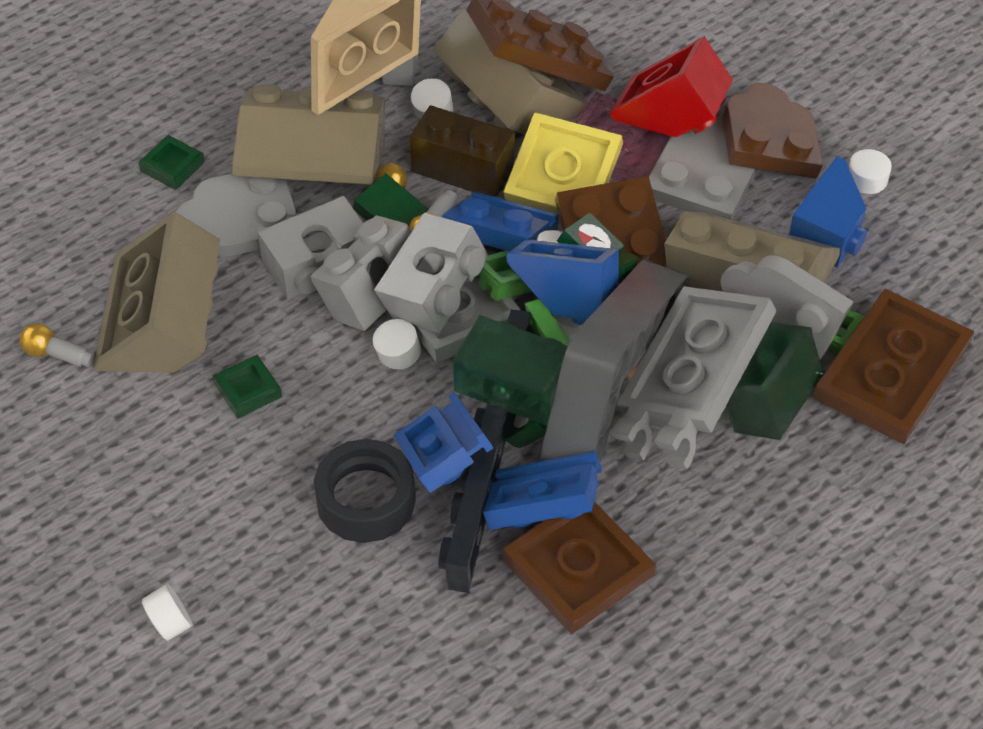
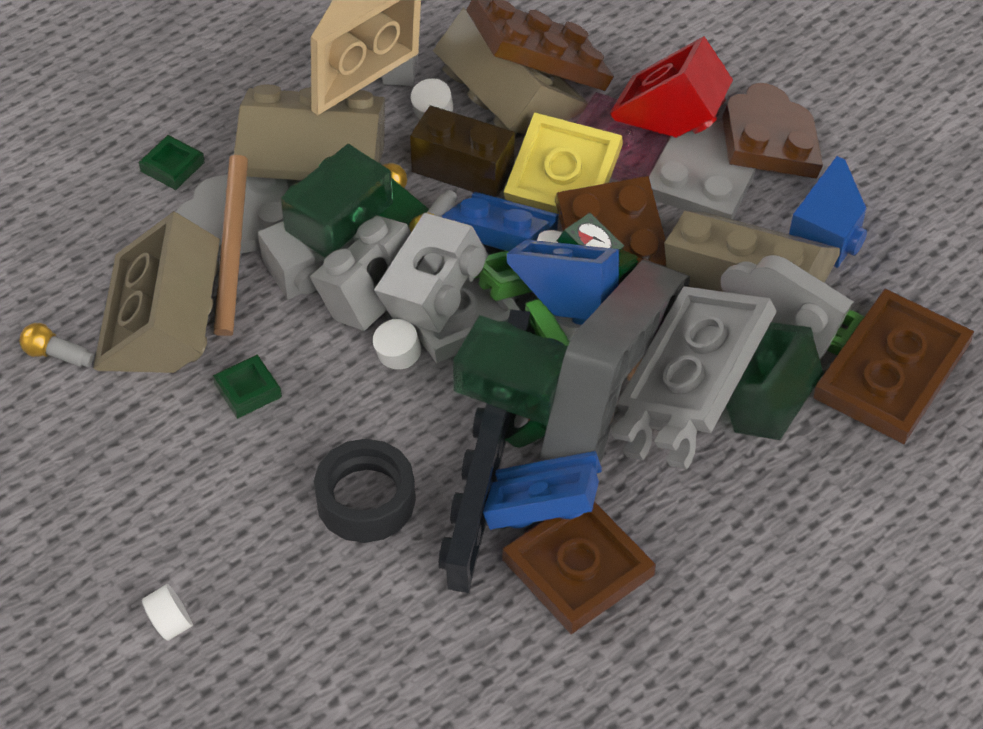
(231, 246): none -> medium nougat bar
(336, 200): none -> clear green brick
(442, 443): blue plate -> none
(870, 170): white piece -> none

